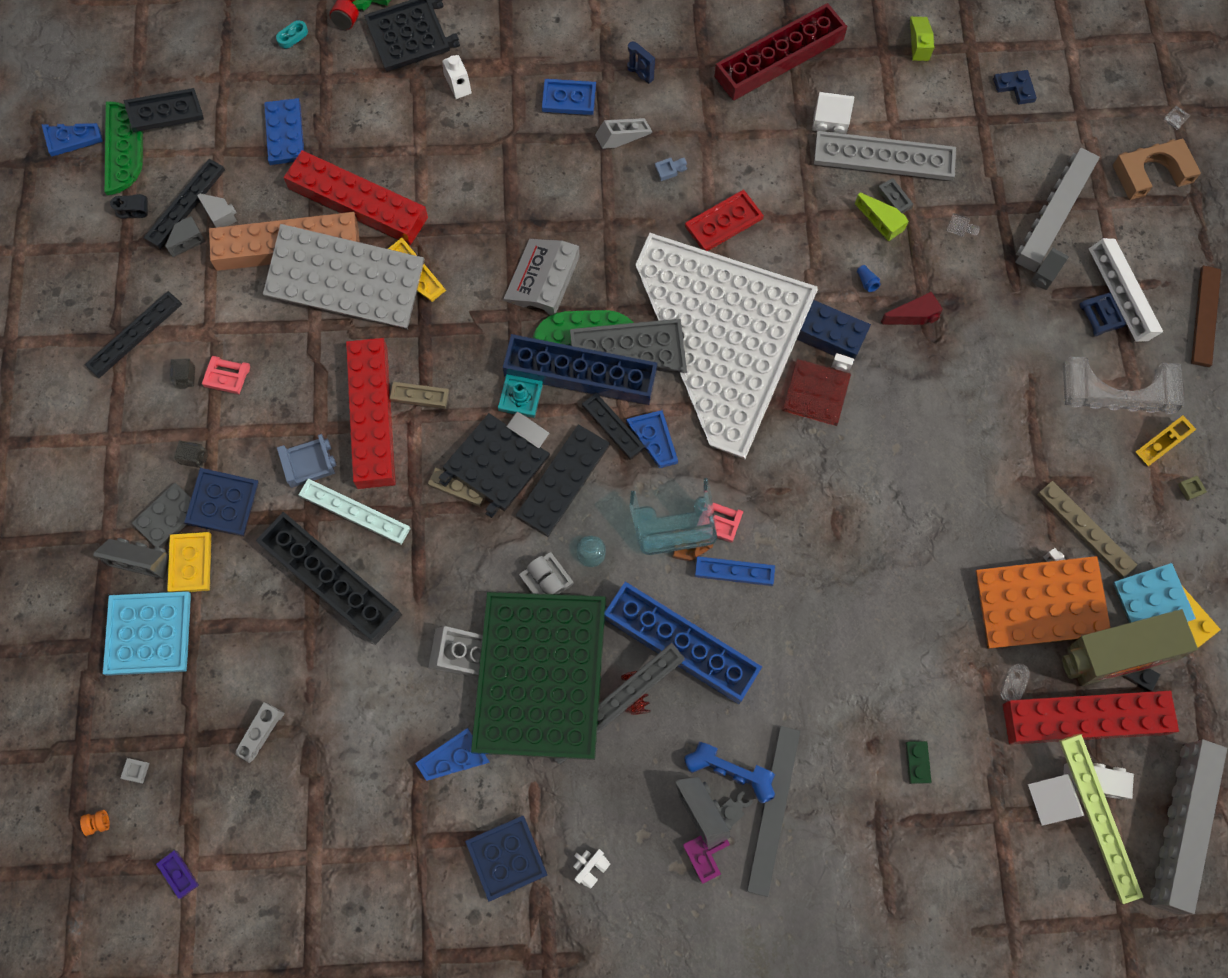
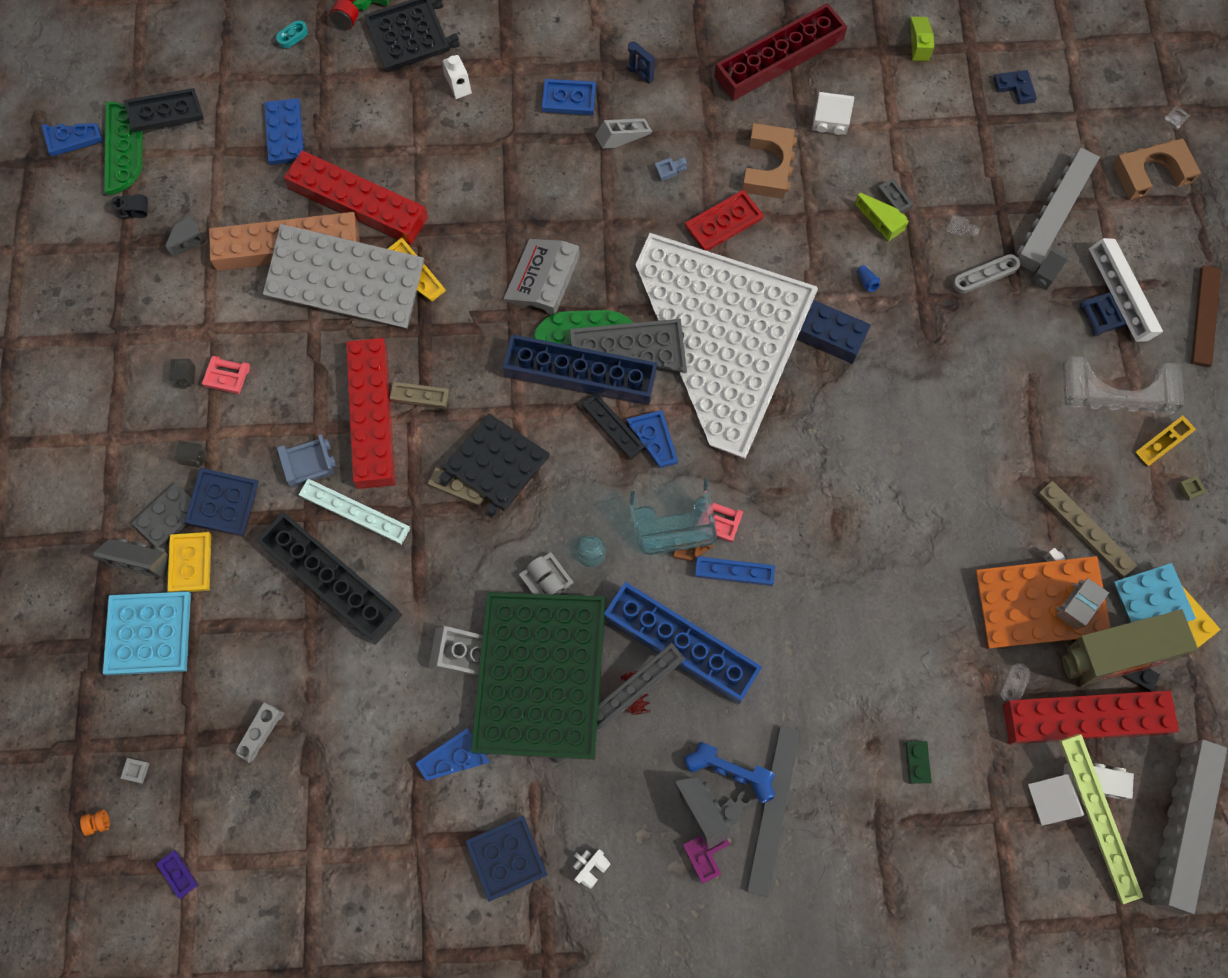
(133, 334): black tile -> none
(184, 203): black plate -> none
(218, 210): light grey slope -> none
(522, 391): teal plate -> none
(527, 429): light grey slope -> none
(563, 480): black plate -> none
(780, 142): none -> medium nougat arch
(817, 392): clear red plate -> none
(842, 363): white plate -> none
(885, 155): light grey plate -> none
(915, 312): dark red slope -> none
(986, 273): none -> light grey plate
(1081, 603): none -> light grey container

